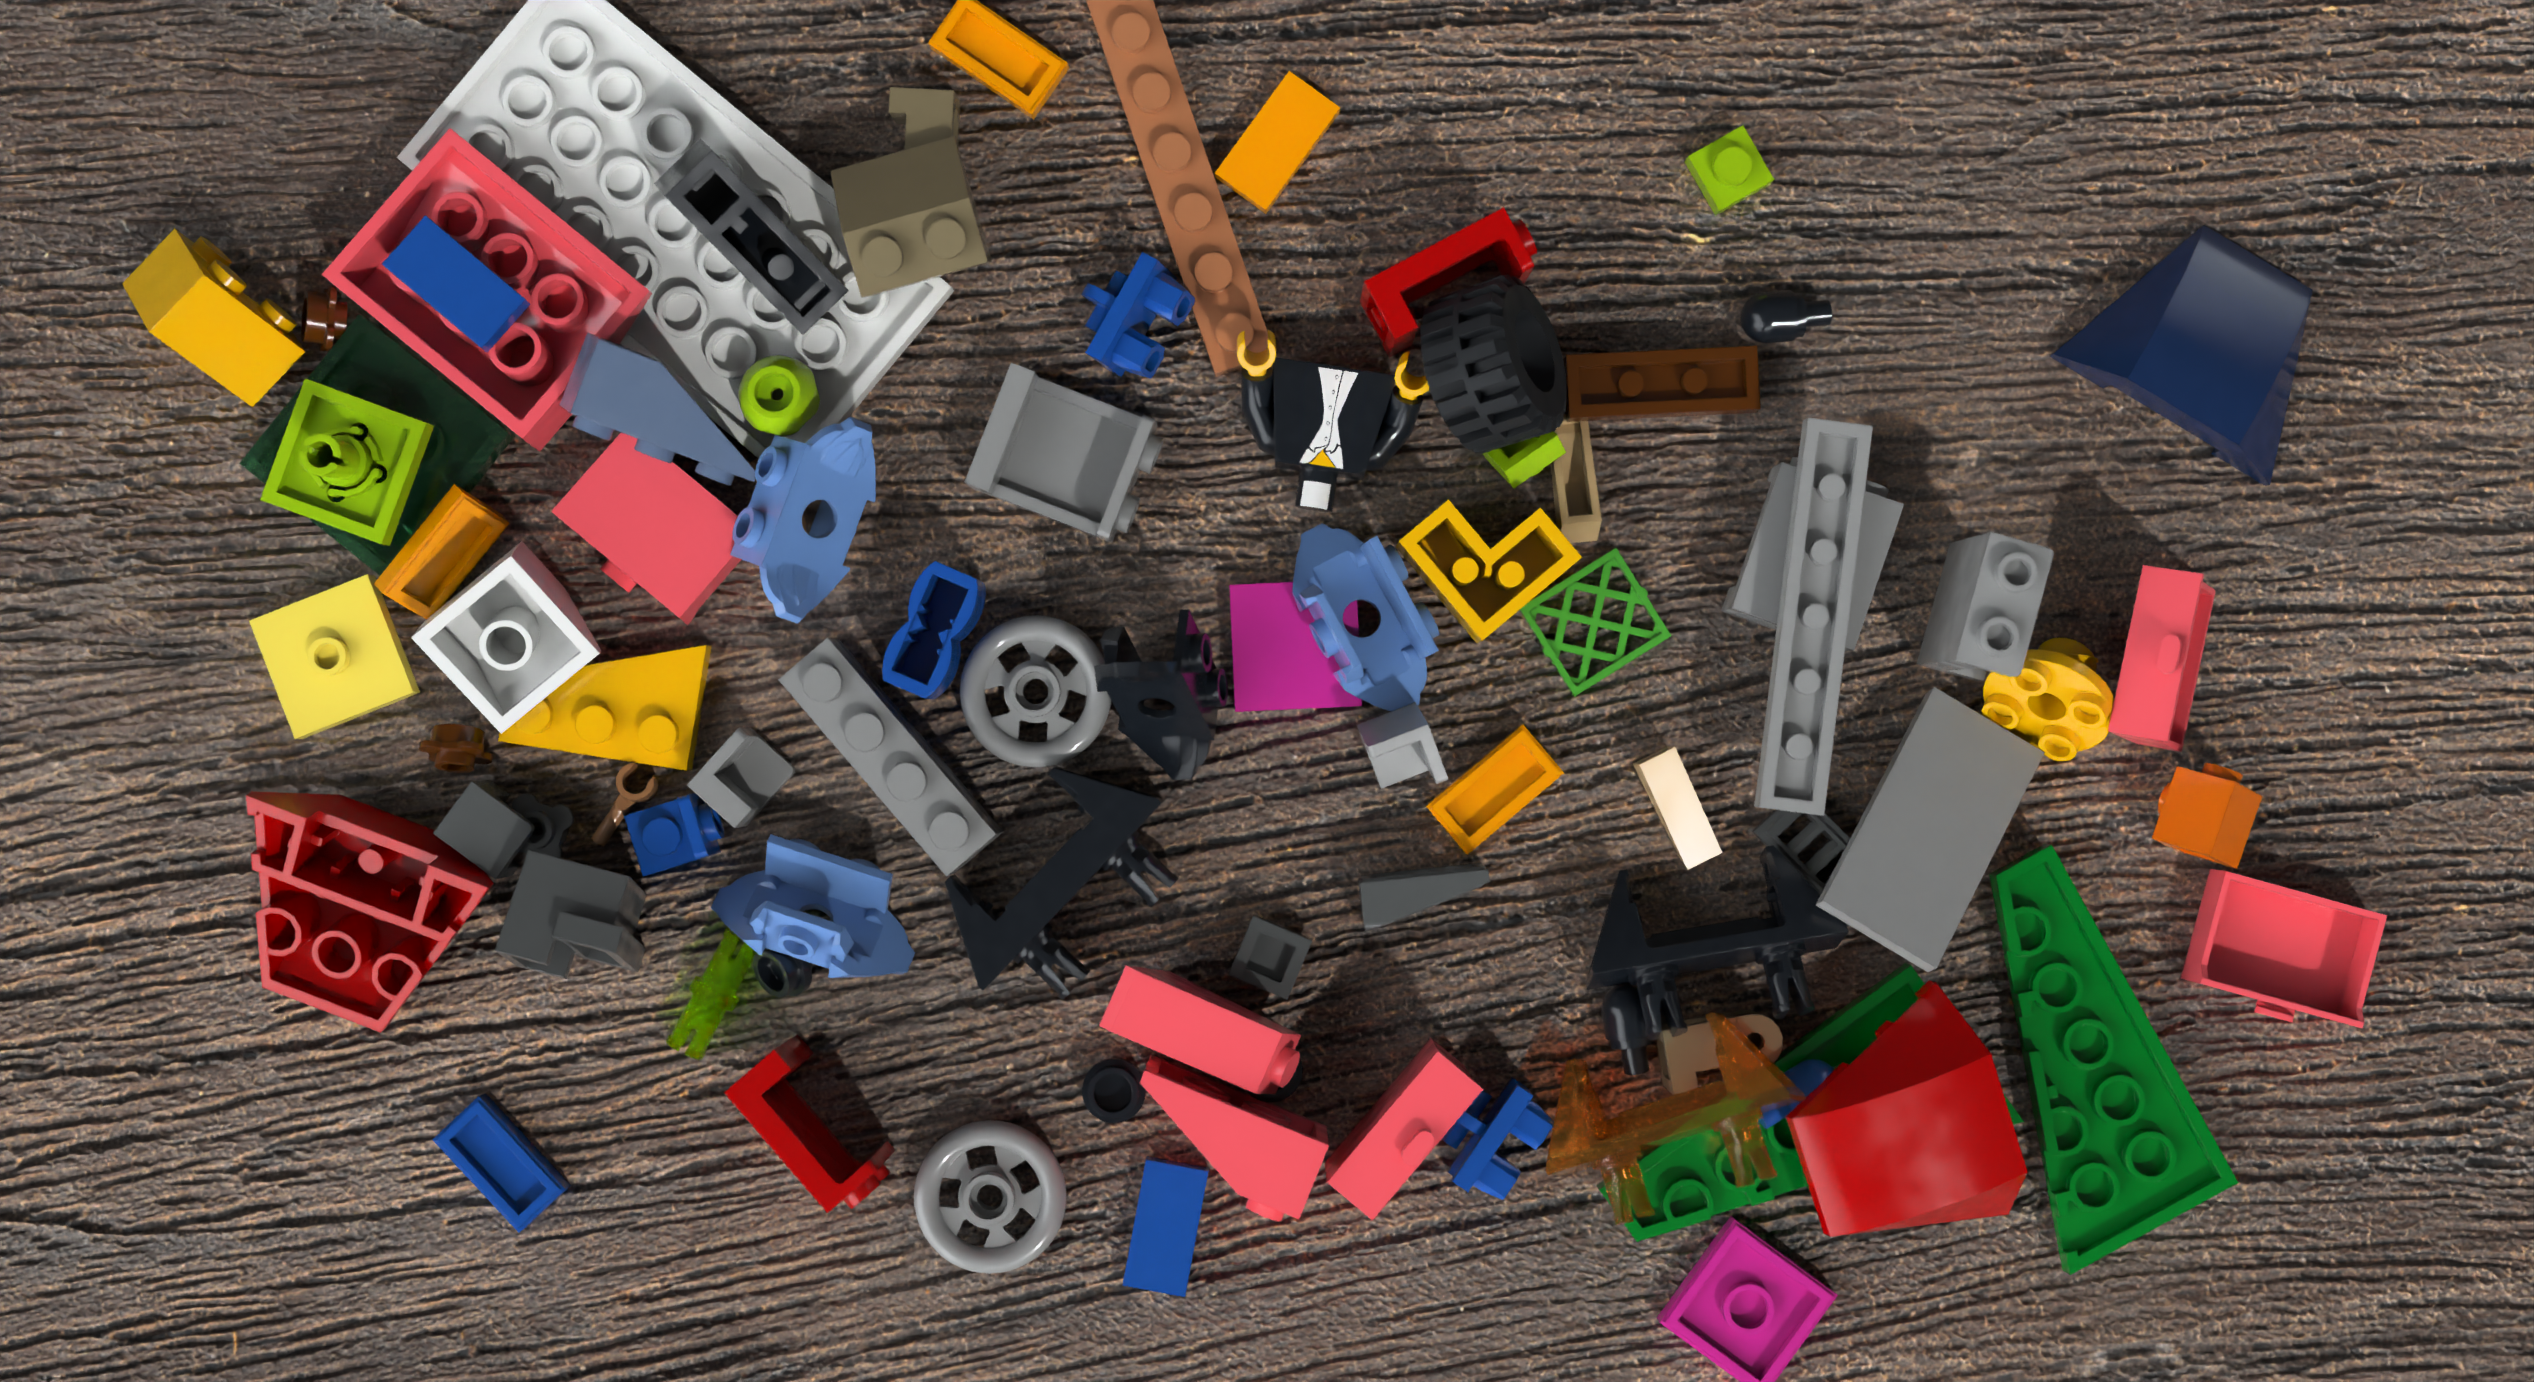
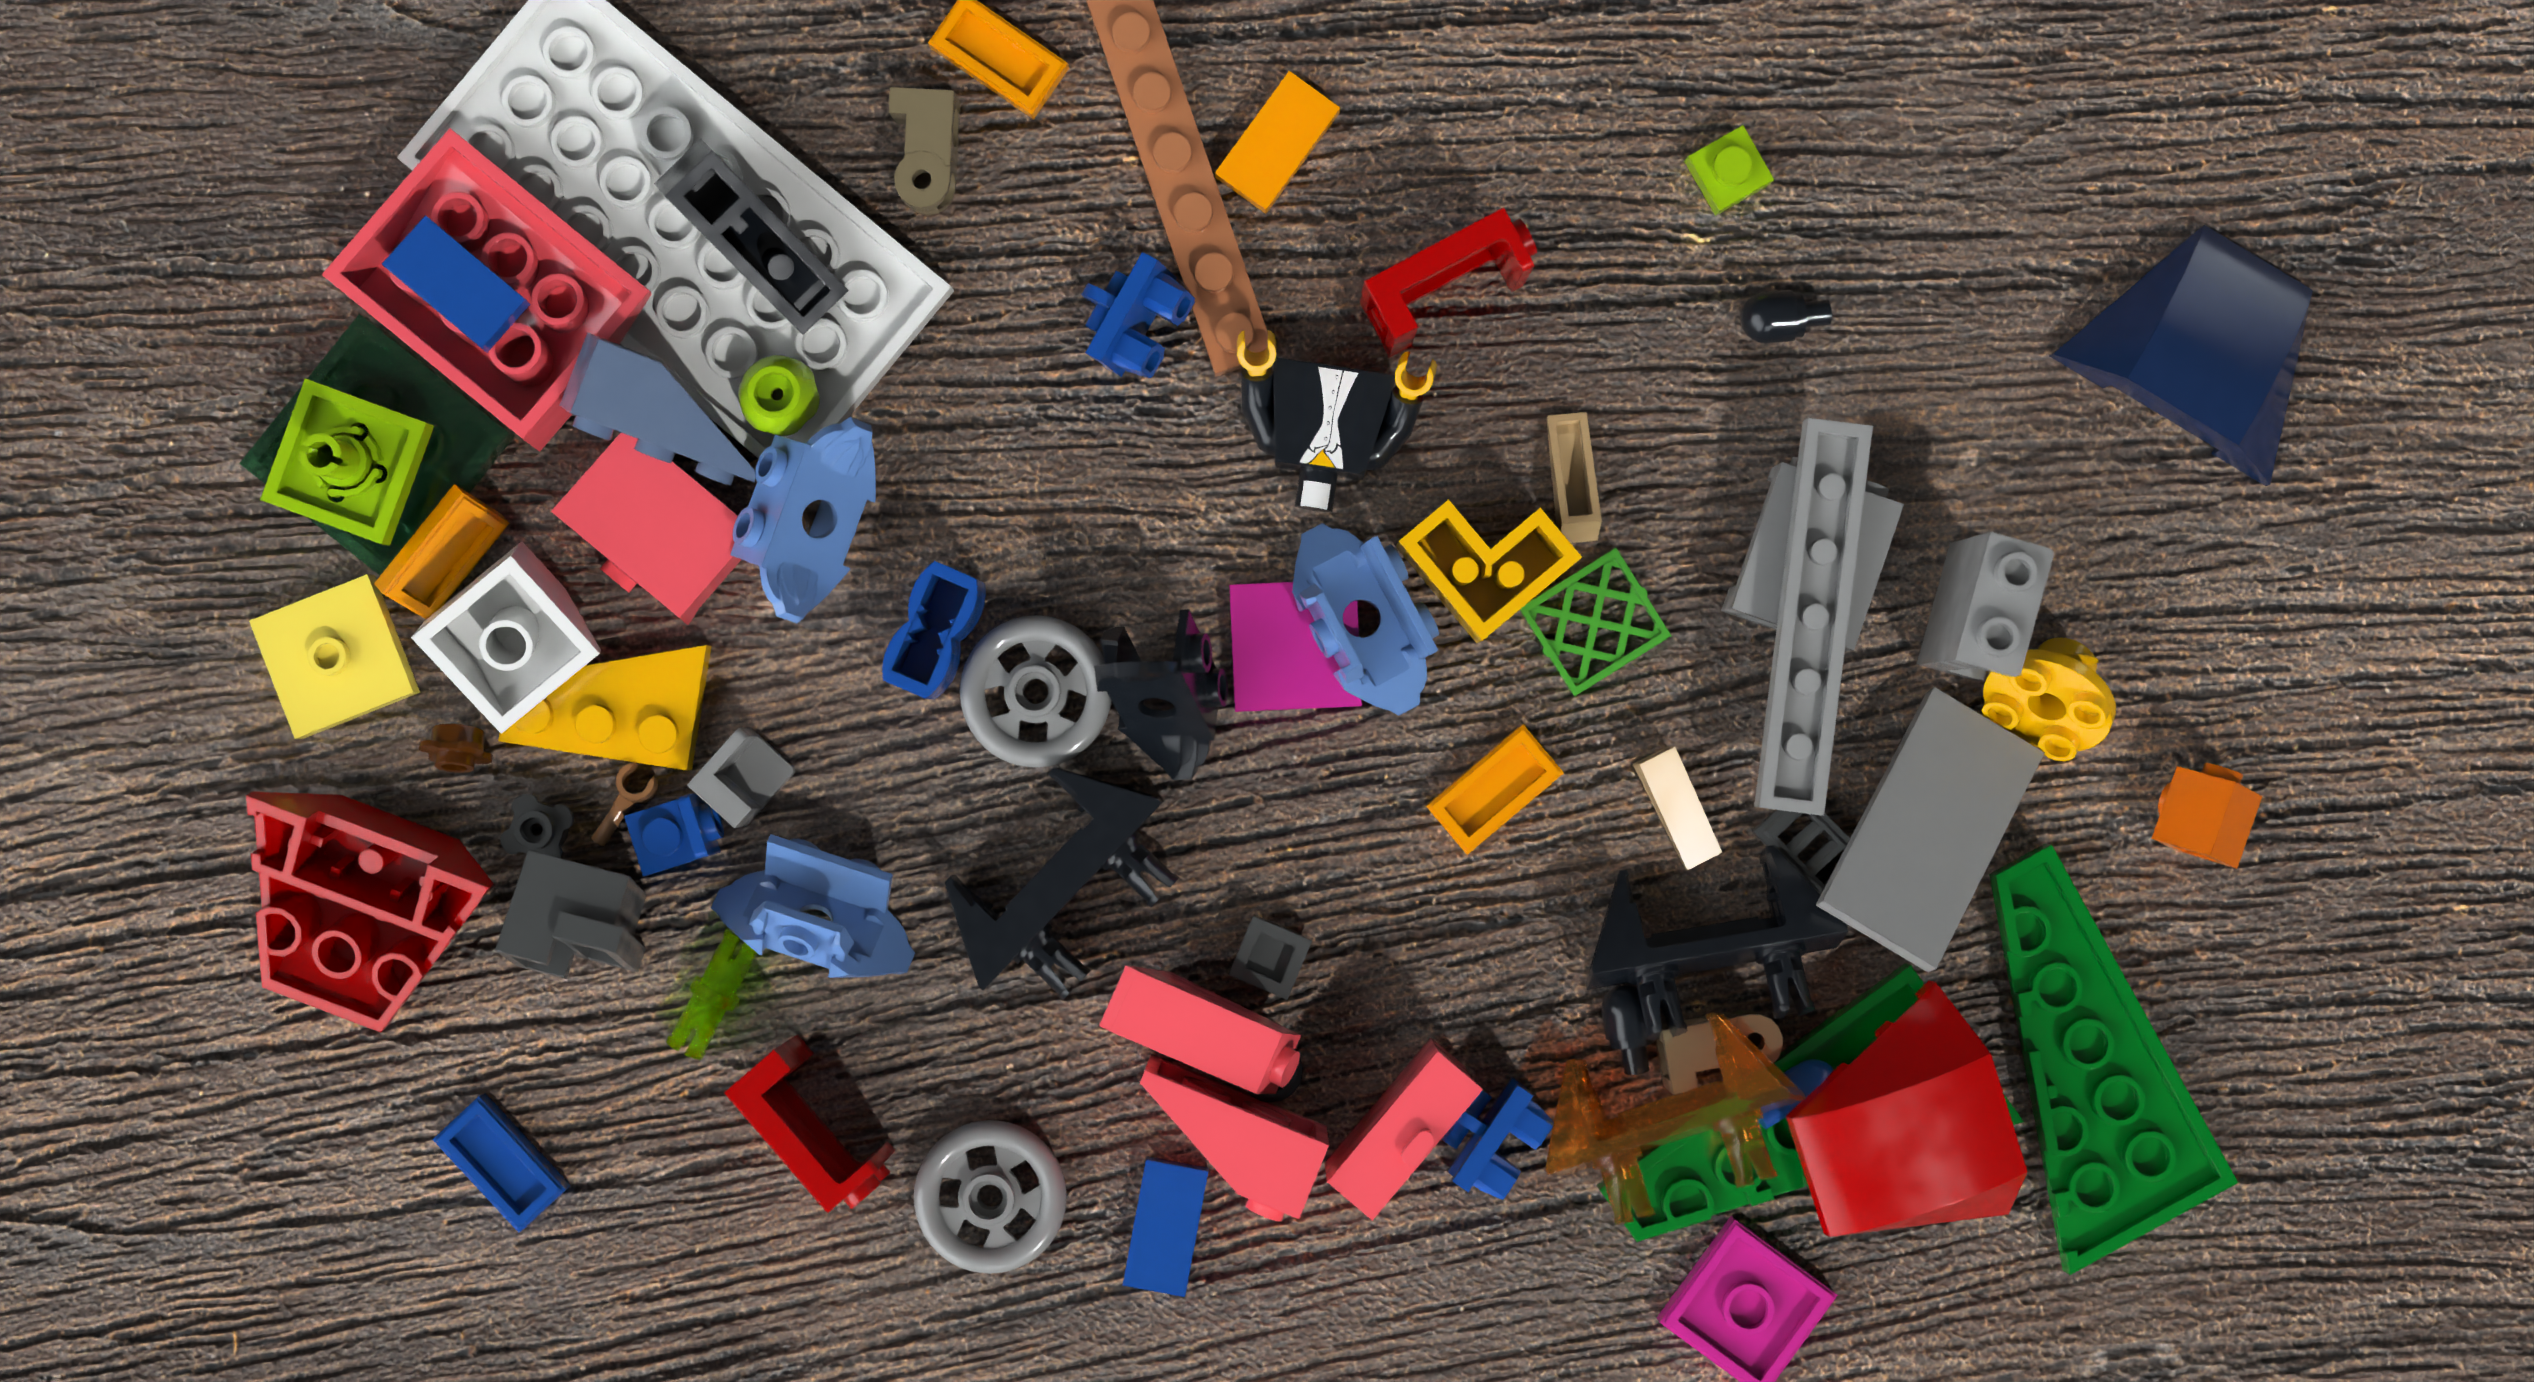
(202, 314): yellow brick -> none
(323, 317): reddish brown plate -> none
(486, 829): dark grey panel -> none
(782, 973): black plate -> none
(891, 755): light grey brick -> none
(909, 217): dark tan slope -> none
(1064, 455): light grey panel -> none
(1113, 1090): black plate -> none
(1401, 746): light grey panel -> none
(1402, 893): dark grey slope -> none
(1493, 364): black tyre -> none
(1525, 458): lime plate -> none
(1662, 383): reddish brown plate -> none
(2162, 658): coral container -> none
(2284, 948): coral container -> none

